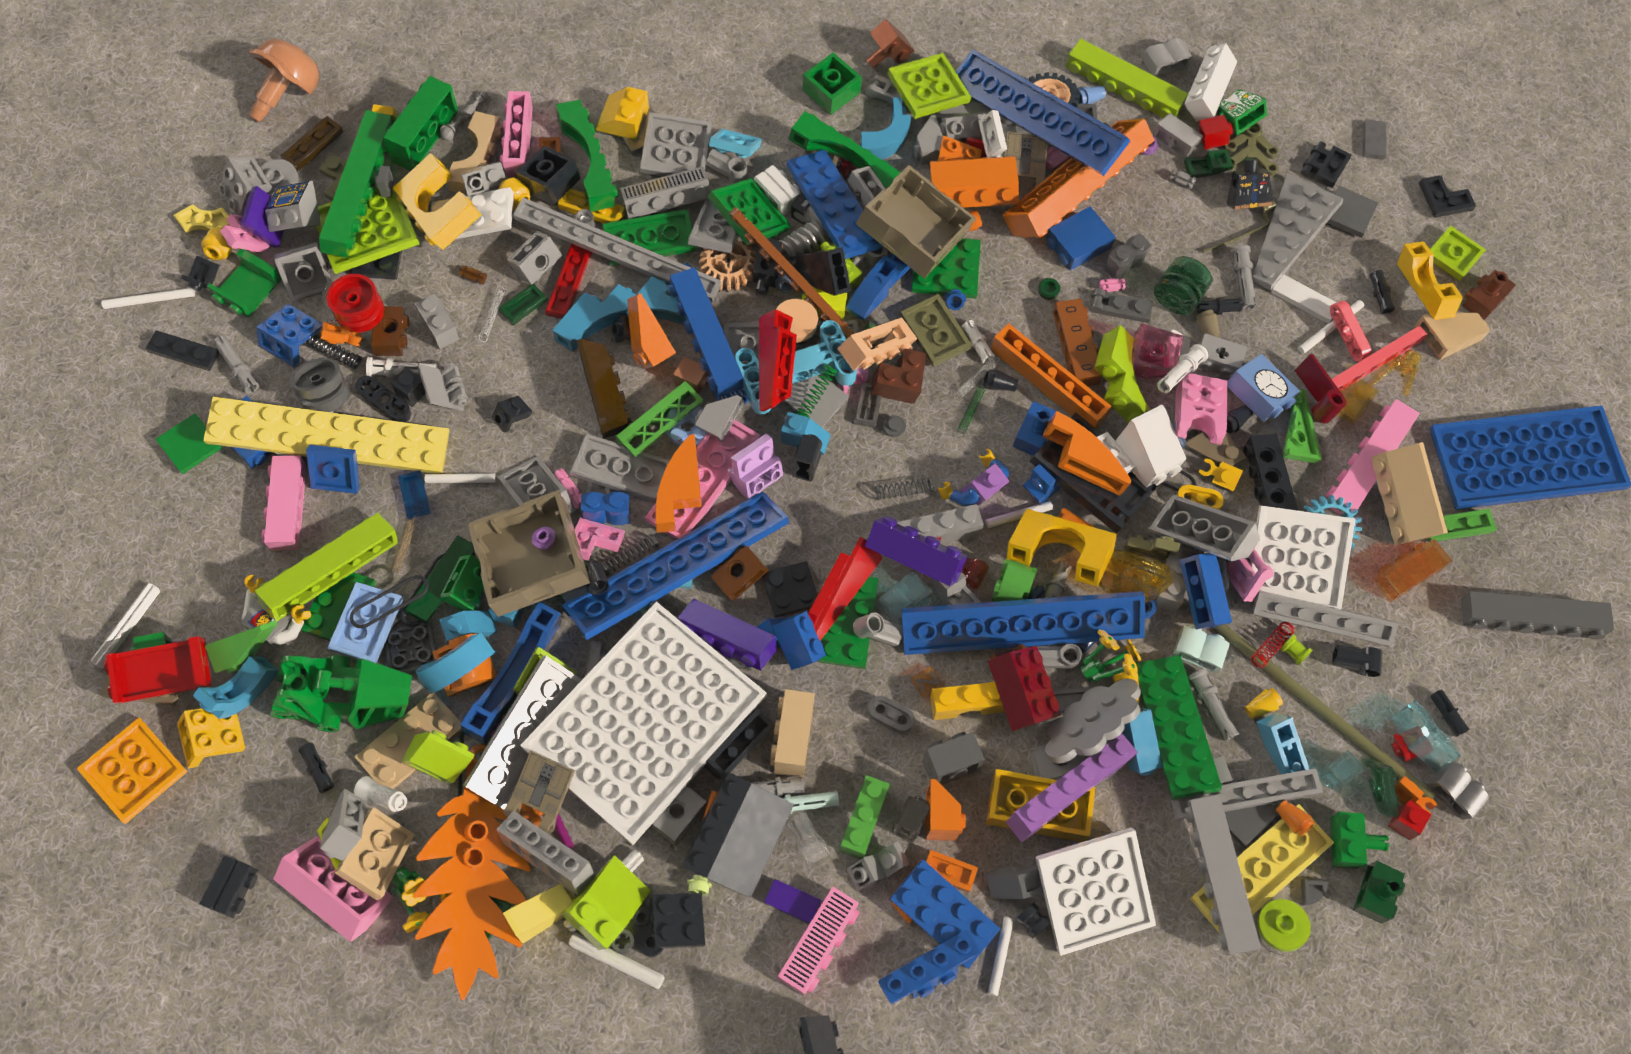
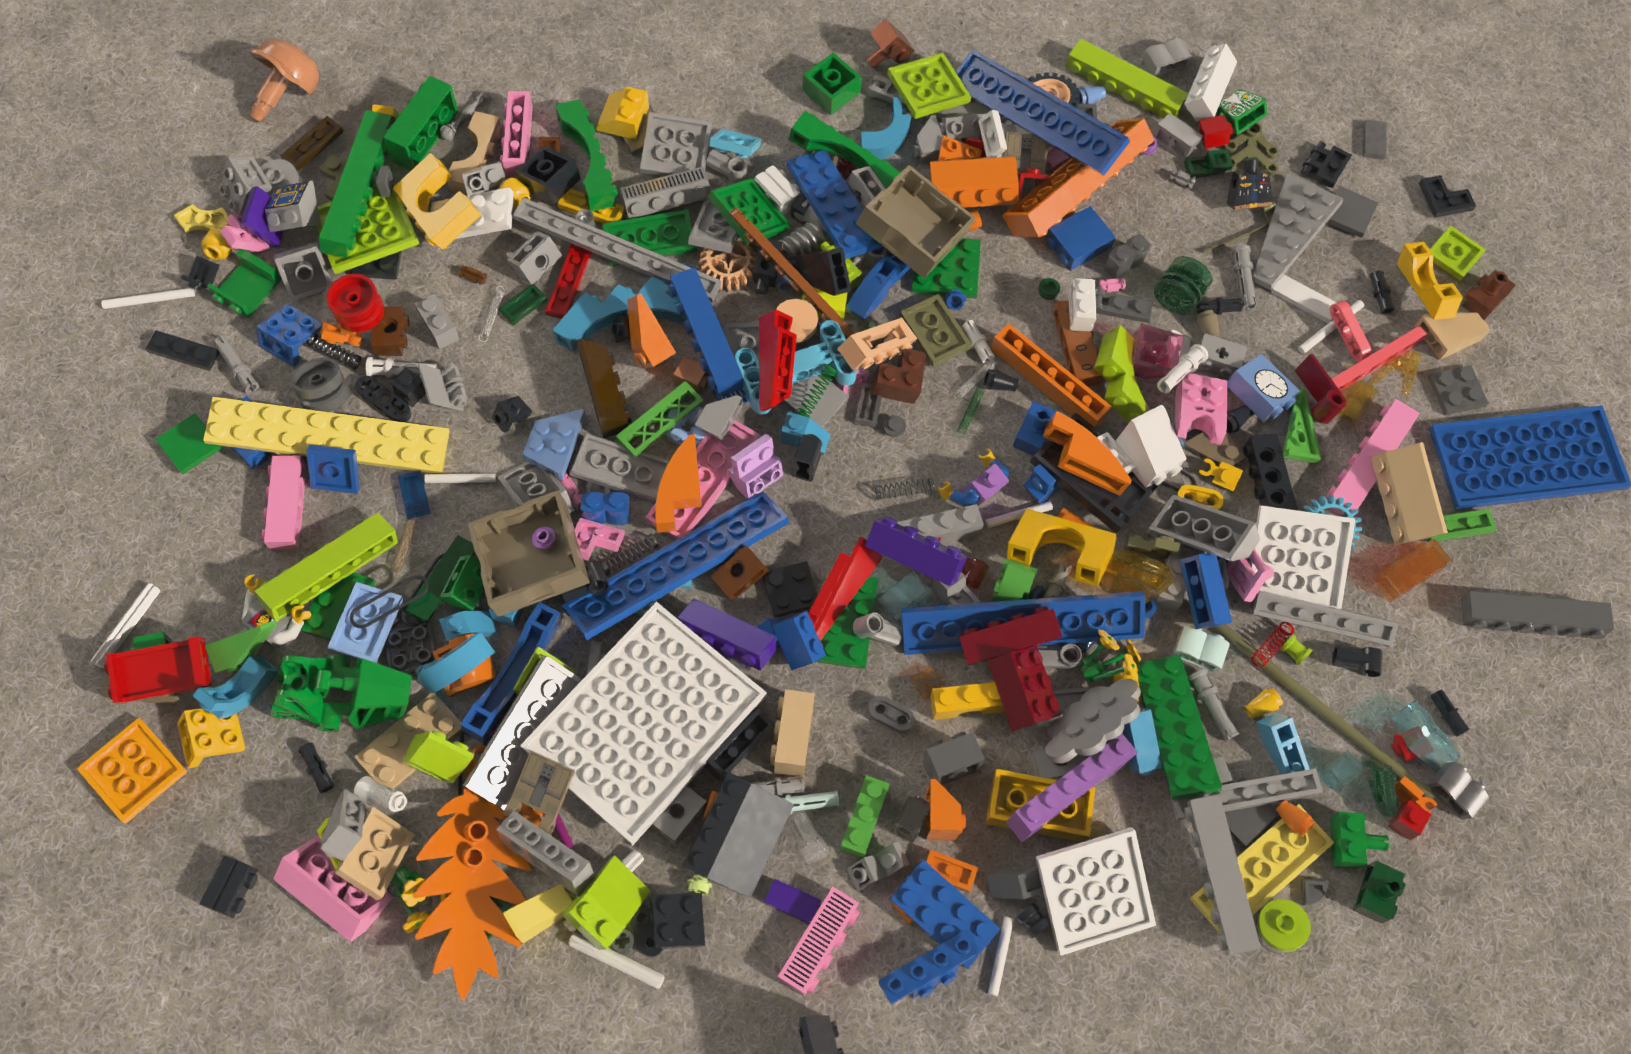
(554, 441): none -> medium blue wing
(1010, 636): none -> dark red brick
(1031, 173): none -> red bracket
(1082, 304): none -> white brick
(1458, 390): none -> dark grey plate

